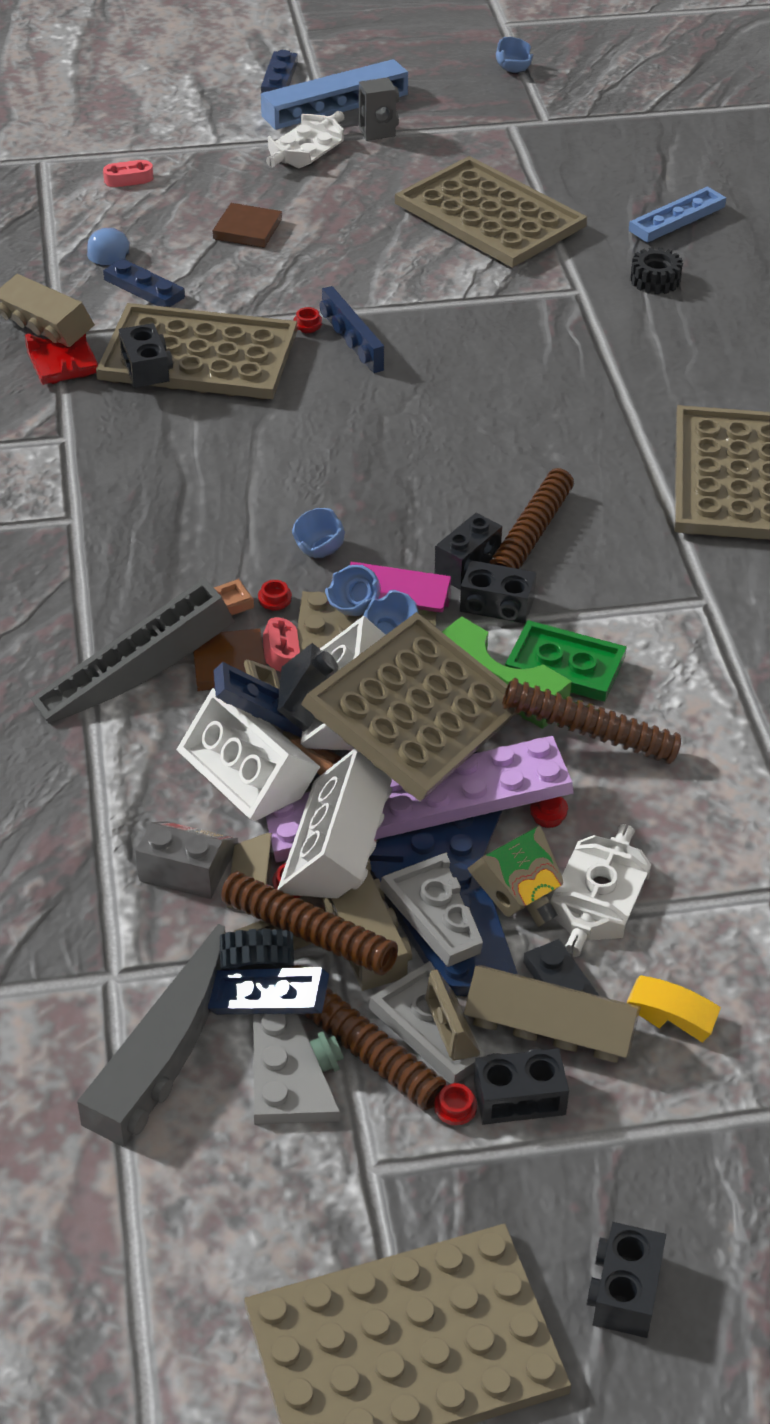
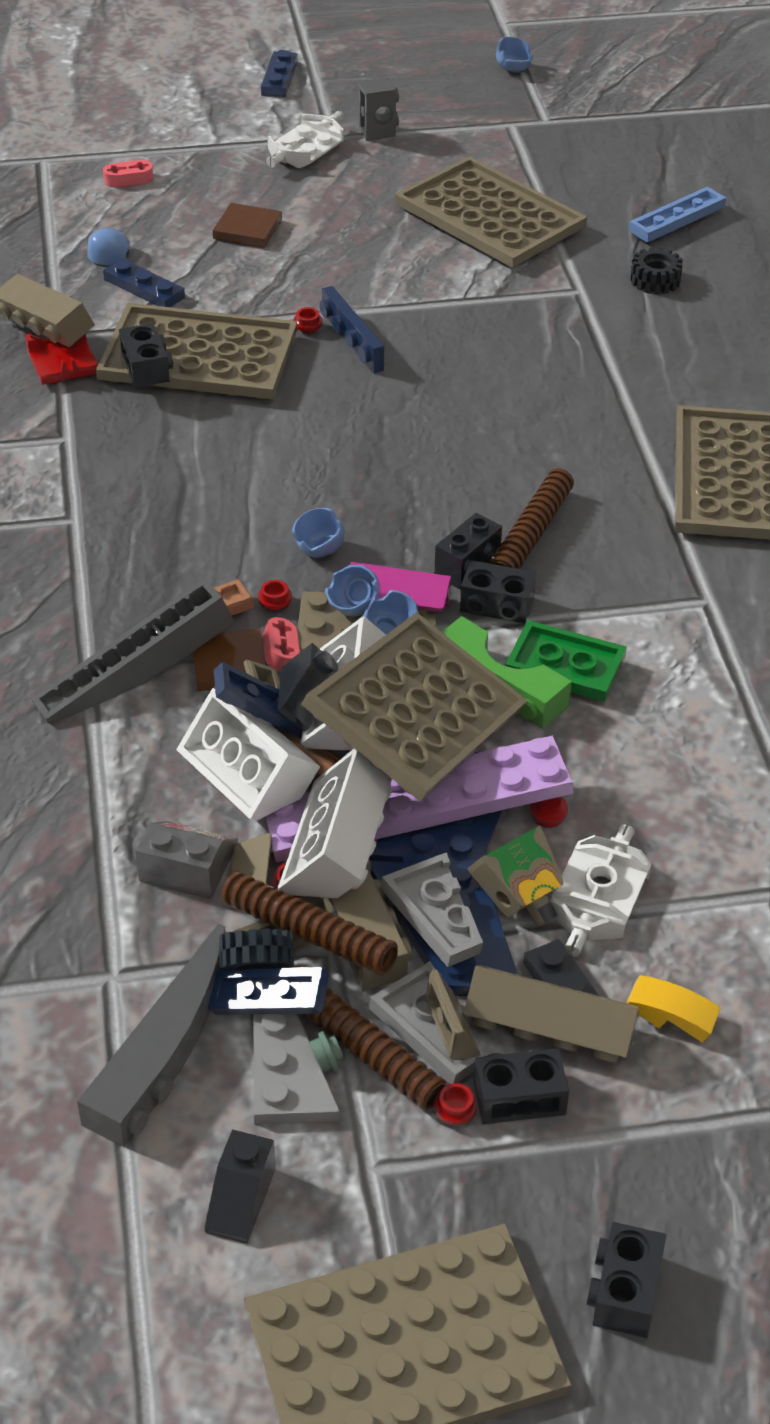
(240, 1185): none -> black slope
(327, 94): medium blue brick -> none
(592, 721): reddish brown piece -> none

